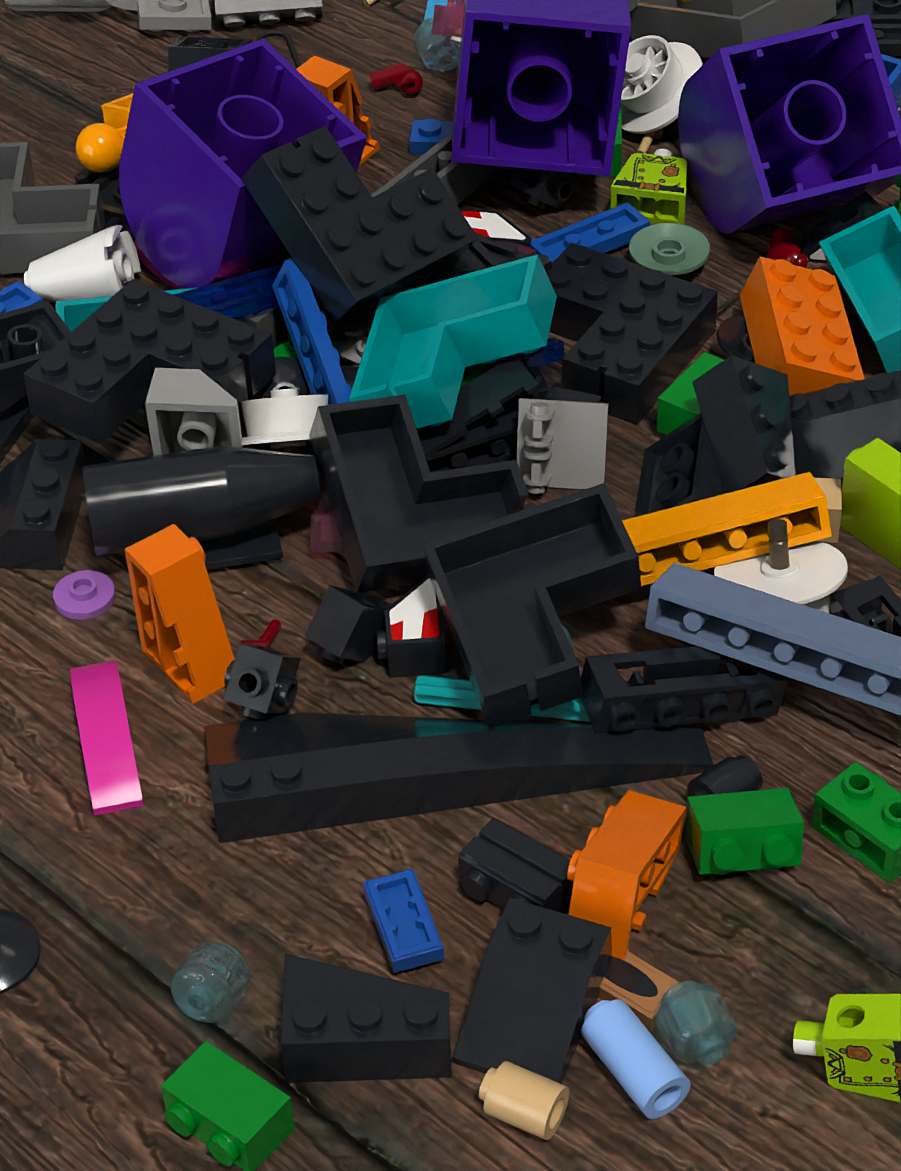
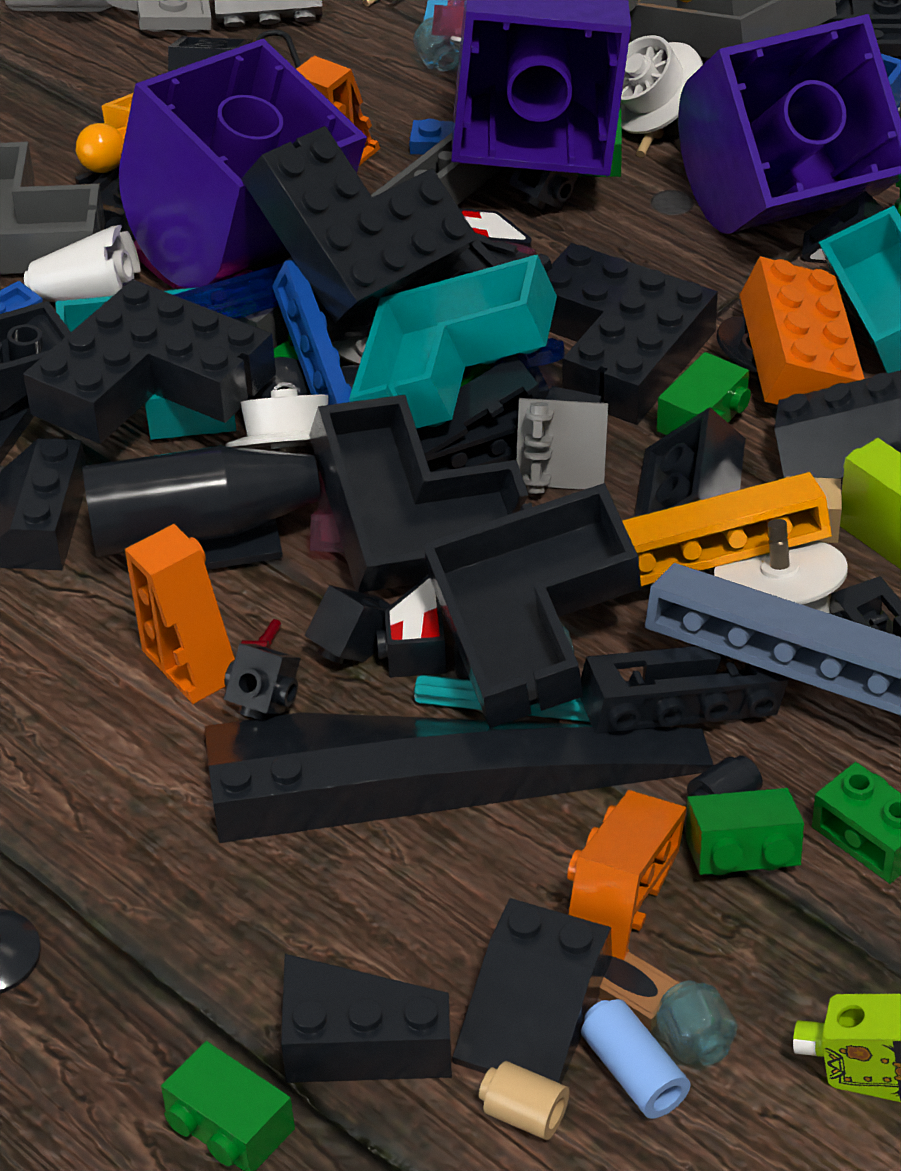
(84, 595): medium lavender piece -> none
(105, 738): dark pink slope -> none
(190, 412): light grey slope -> none
(211, 979): clear light blue head -> none
(399, 76): dark red arm -> none
(403, 920): blue plate -> none
(514, 866): black brick -> none
(599, 232): blue plate -> none
(653, 186): lime torso -> none
(669, 248): sand green dish -> none
(747, 422): black wedge -> none
(781, 248): dark red arm -> none

